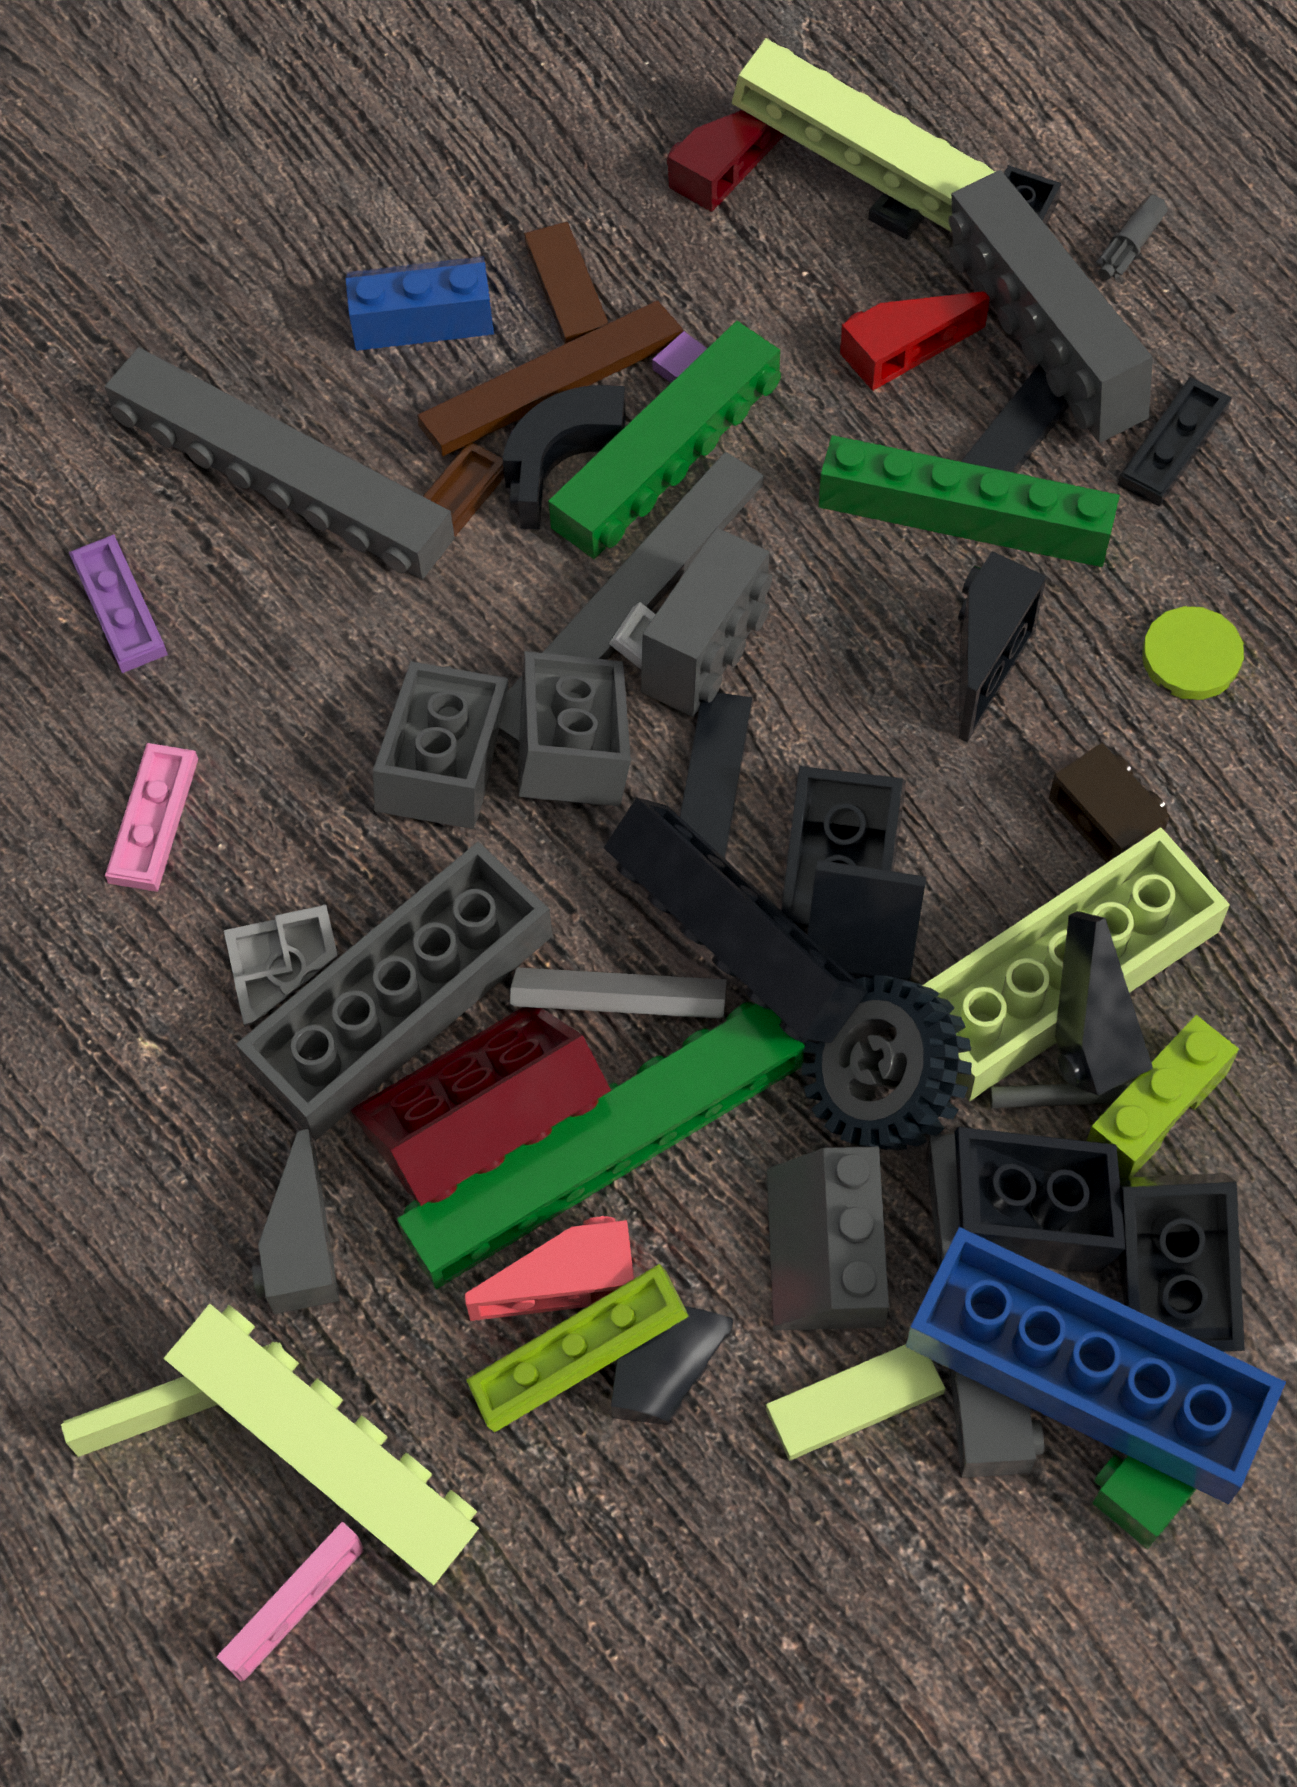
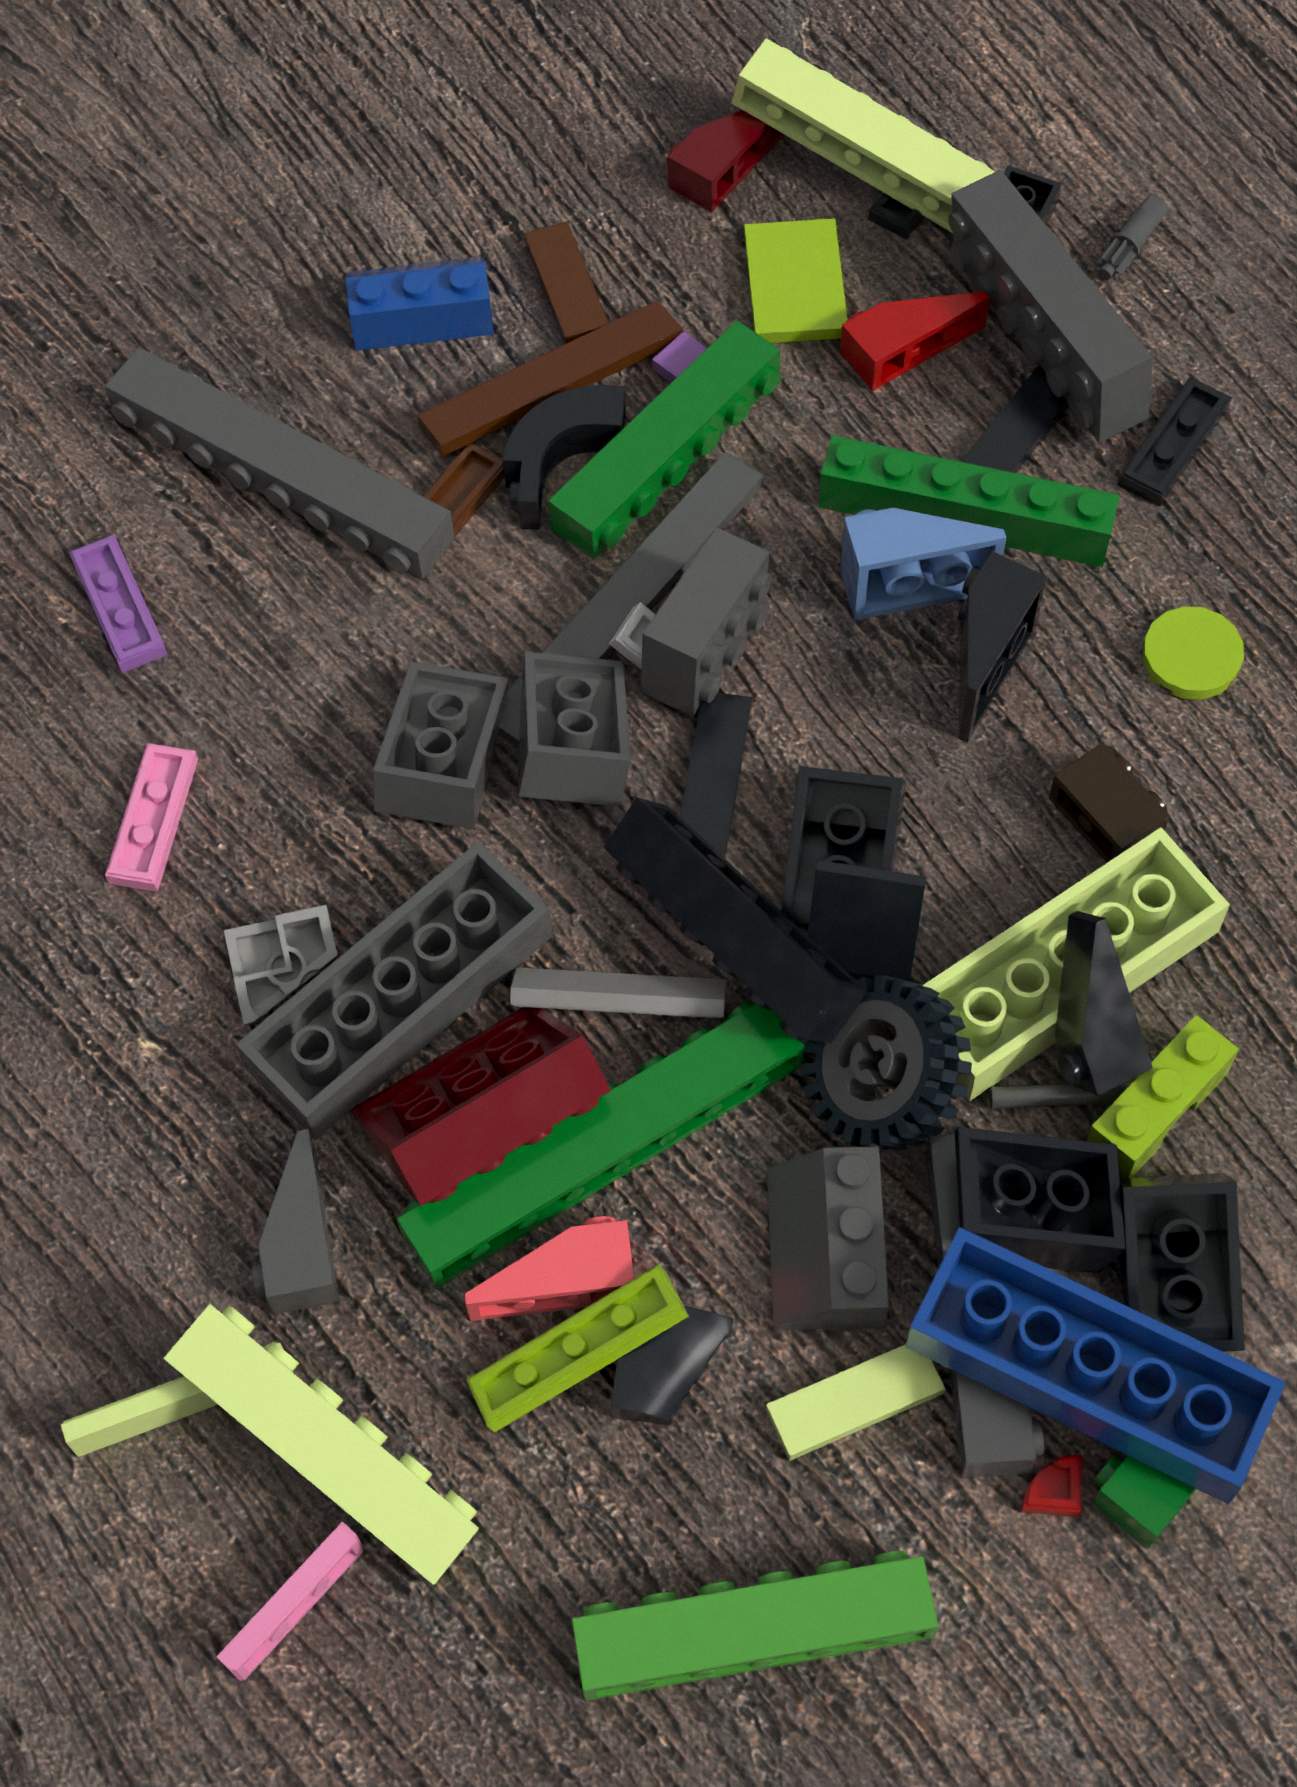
(754, 1626): none -> bright green brick
(795, 280): none -> lime tile
(910, 559): none -> medium blue slope
(1056, 1489): none -> red tile

